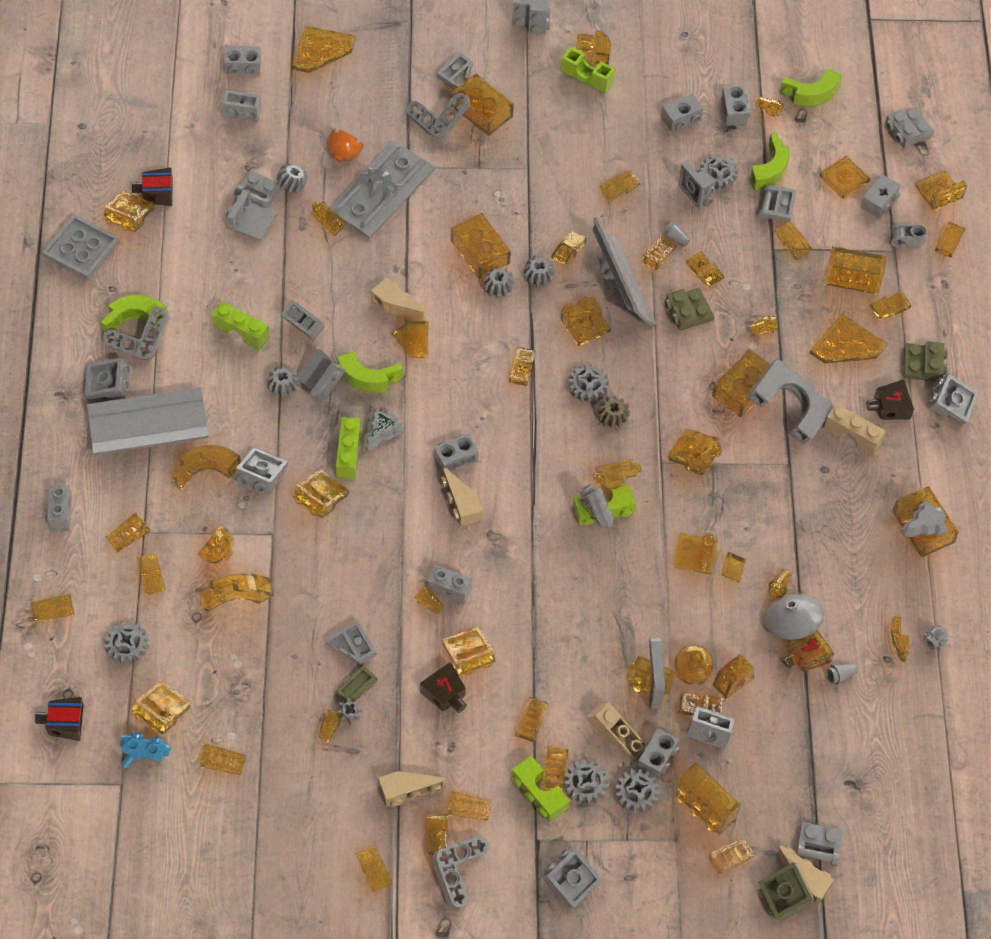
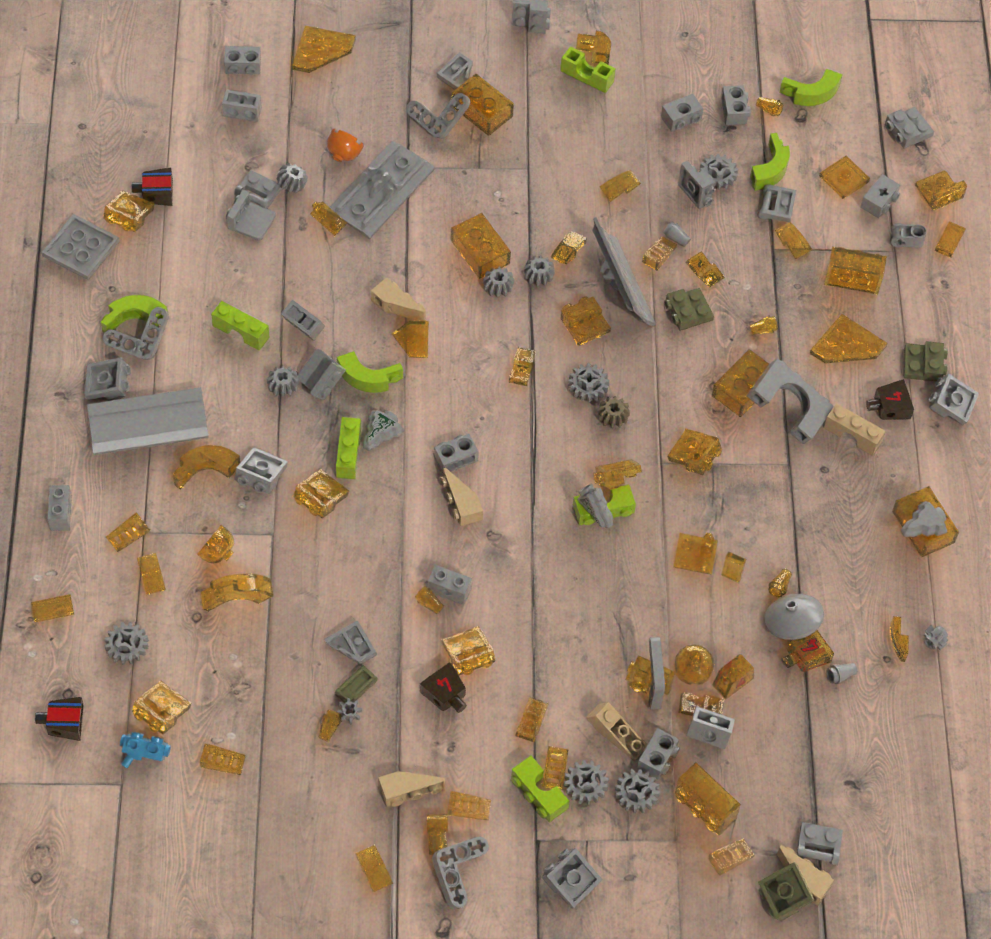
(890, 306): clear yellow slope -> none

